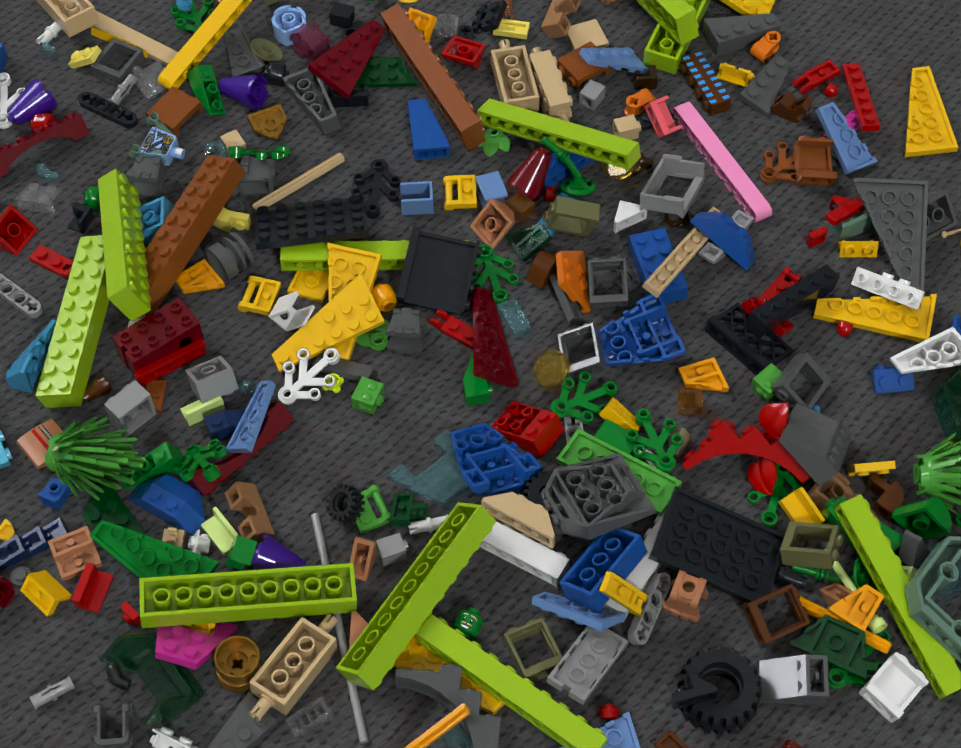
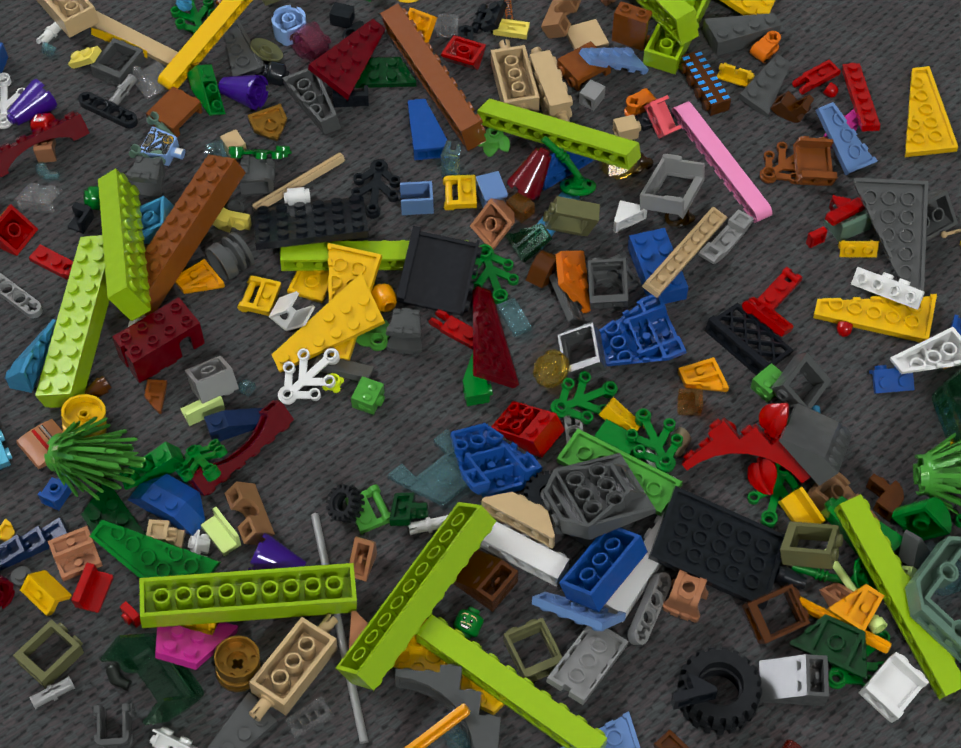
(45, 151): none -> nougat slope
(61, 665): none -> olive window
(83, 408): none -> yellow wheel
(130, 408): light grey brick -> none
(158, 529): none -> tan tile
(170, 362): red tile -> none
(241, 553): green panel -> none
(252, 419): medium blue wing -> none
(296, 195): none -> white brick
(392, 549): light grey brick -> none
(450, 160): none -> clear light blue hinge
(487, 579): none -> reddish brown slope
(548, 193): red hinge -> none
(608, 712): red plate -> none
(623, 593): yellow plate -> none
(631, 26): none -> dark orange panel
(647, 81): dark brown panel -> none
(727, 235): blue wedge -> none
(791, 301): black brick -> none
(865, 468): yellow plate -> none

